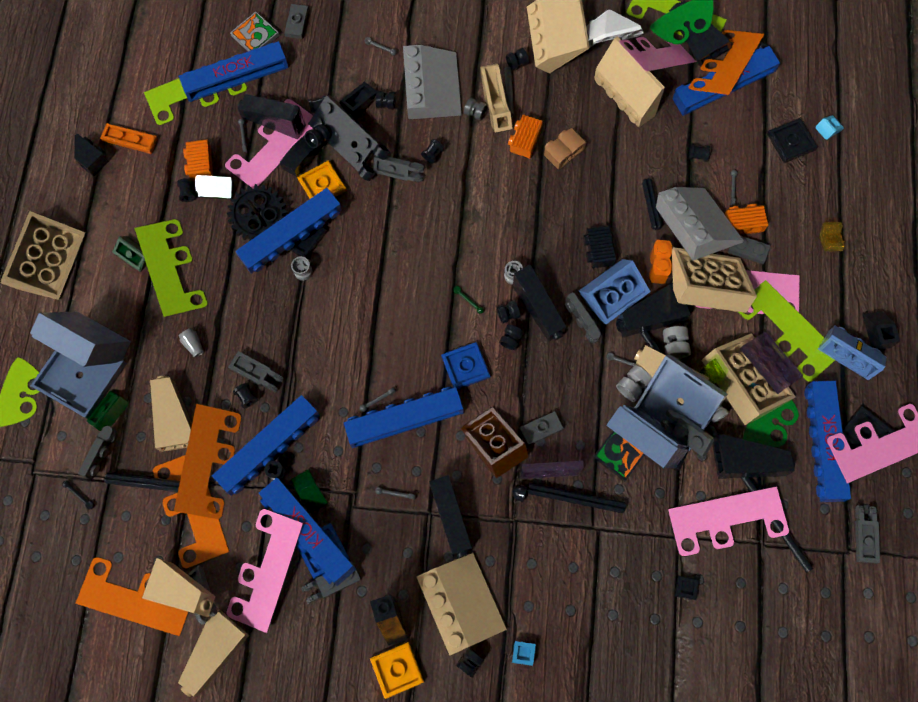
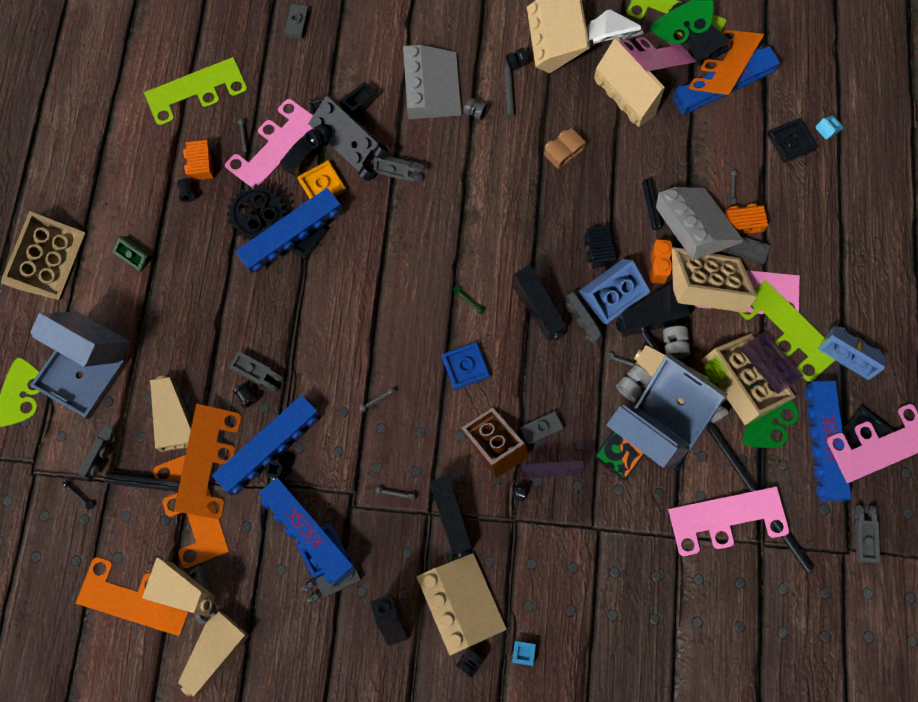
(88, 156): black slope -> none
(107, 411): dark green slope -> none
(129, 138): orange tile -> none
(162, 270): lime piece -> none
(191, 342): light grey cone -> none
(214, 186): slope -> none
(233, 71): blue brick -> none
(254, 32): tile -> none
(271, 575): bright pink piece -> none
(273, 114): black slope -> none
(299, 265): light grey wheel -> none
(309, 491): dark green slope -> none
(368, 41): dark grey hinge -> none
(385, 99): black wheel -> none
(396, 670): light orange tile -> none
(403, 417): blue brick -> none
(432, 151): black bush -> none
(495, 98): tan arch -> none
(508, 311): black wheel -> none
(509, 272): light grey wheel -> none
(511, 337): black wheel -> none
(526, 136): orange brick -> none
(576, 498): black axle -> none
(686, 588): black tile -> none
(688, 432): dark grey hinge -> none
(699, 152): black bush -> none
(749, 459): black slope -> none
(831, 237): clear yellow bracket -> none
(881, 330): black slope -> none

